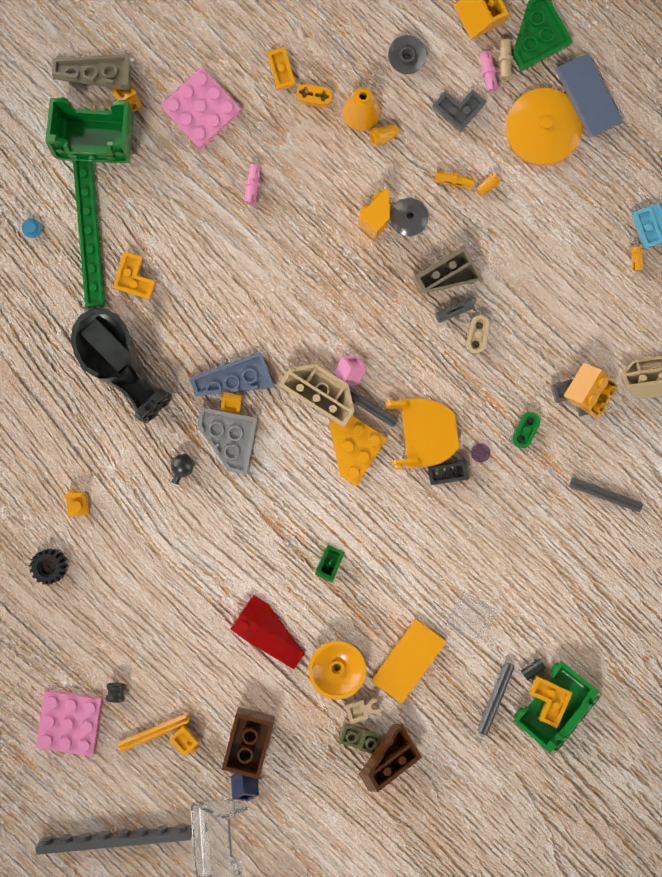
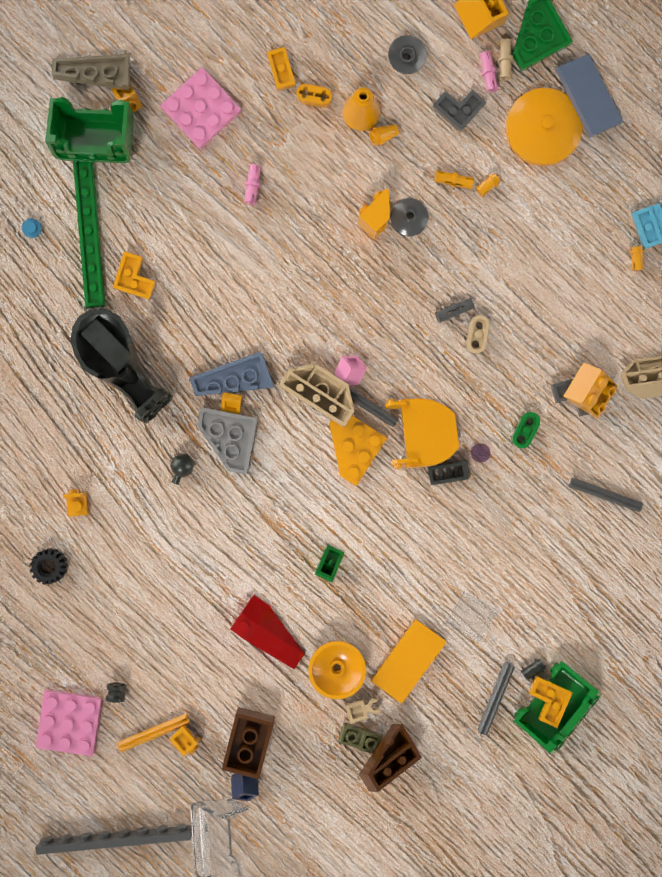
(448, 272): dark tan wedge -> none

